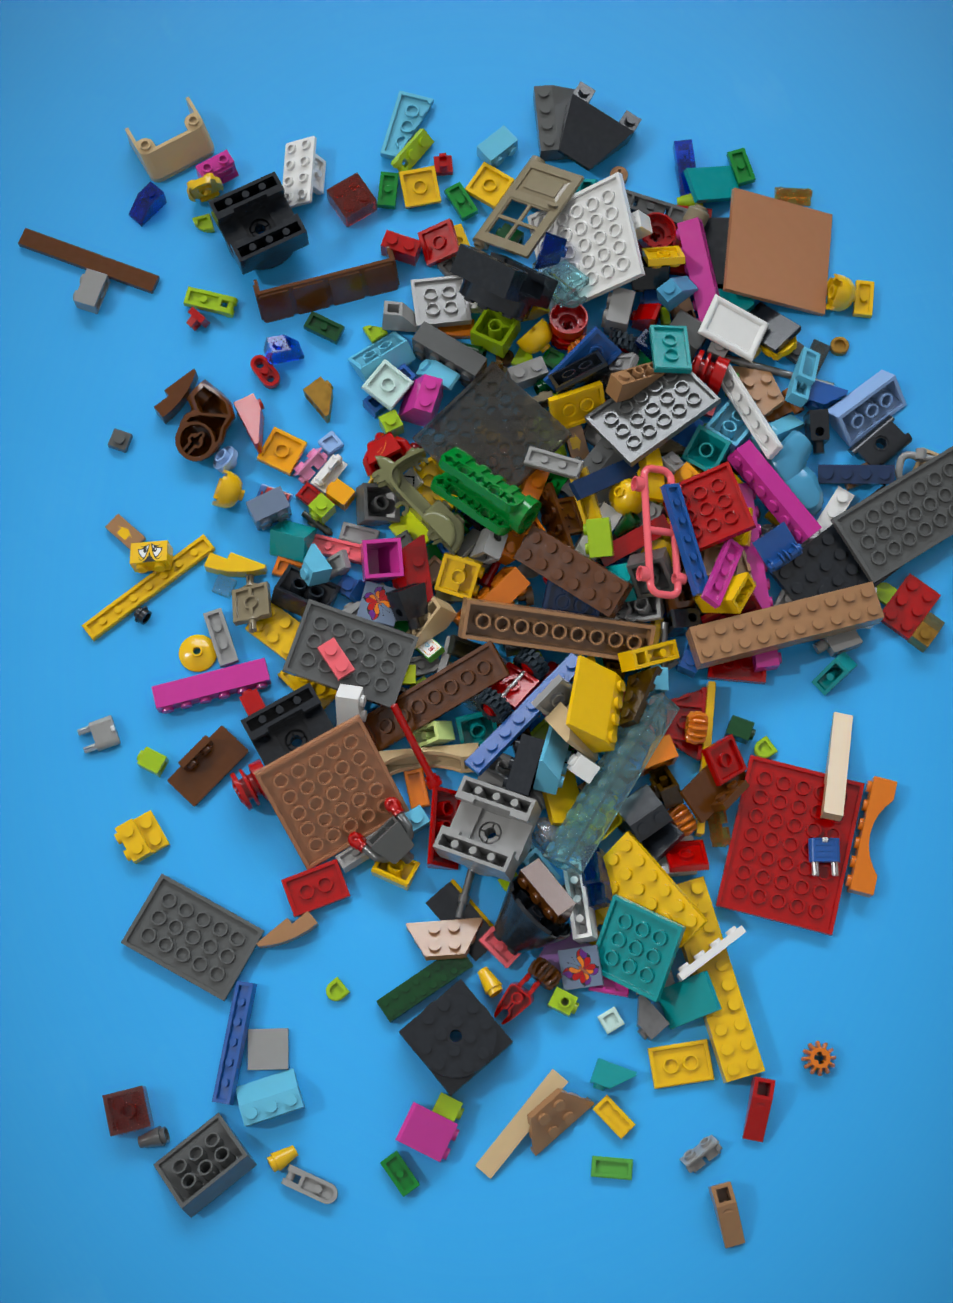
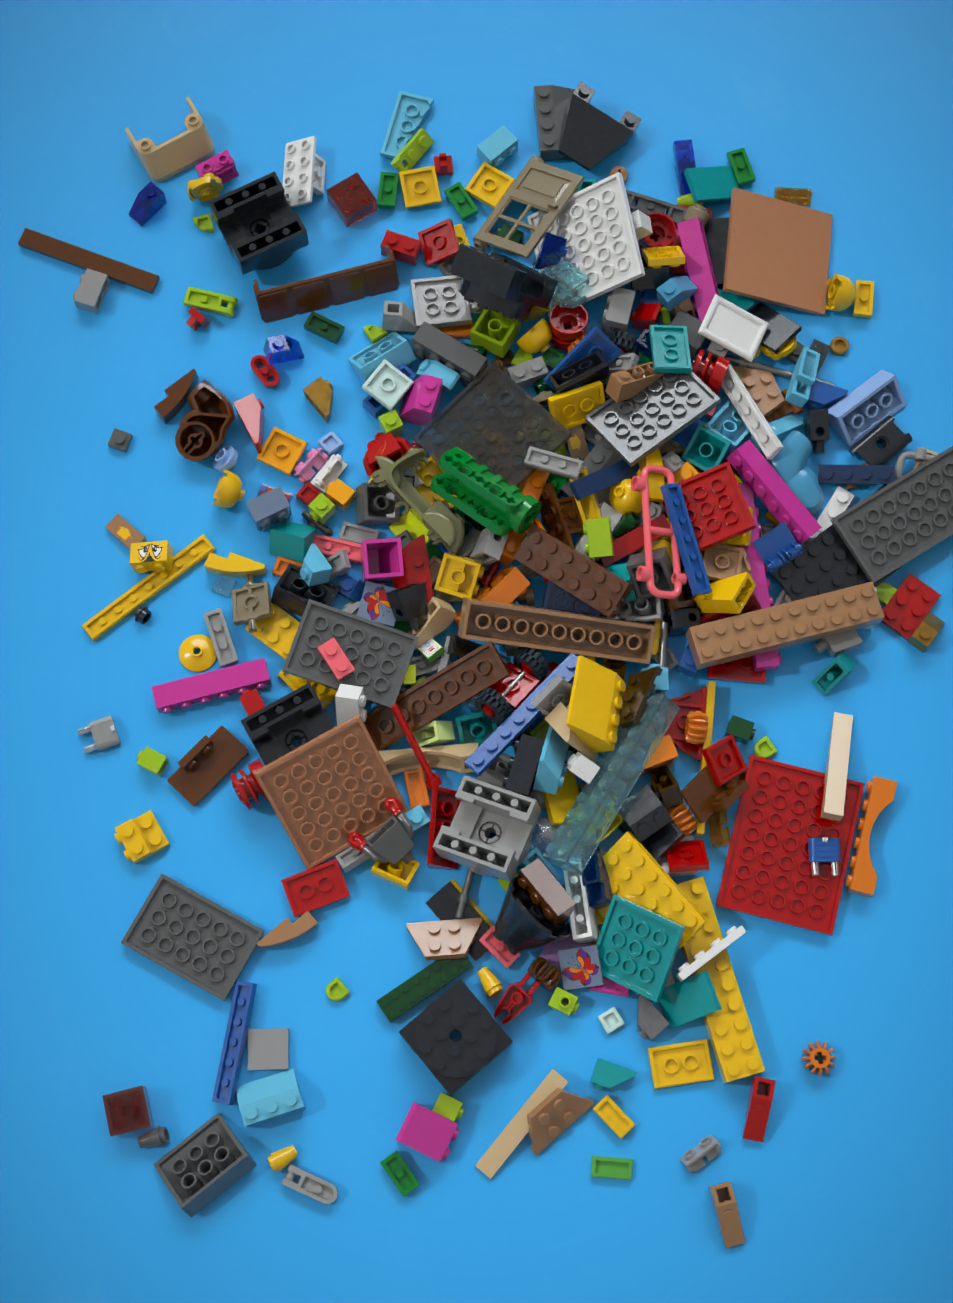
(648, 655): yellow slope -> none
(722, 573): dark pink plate -> none

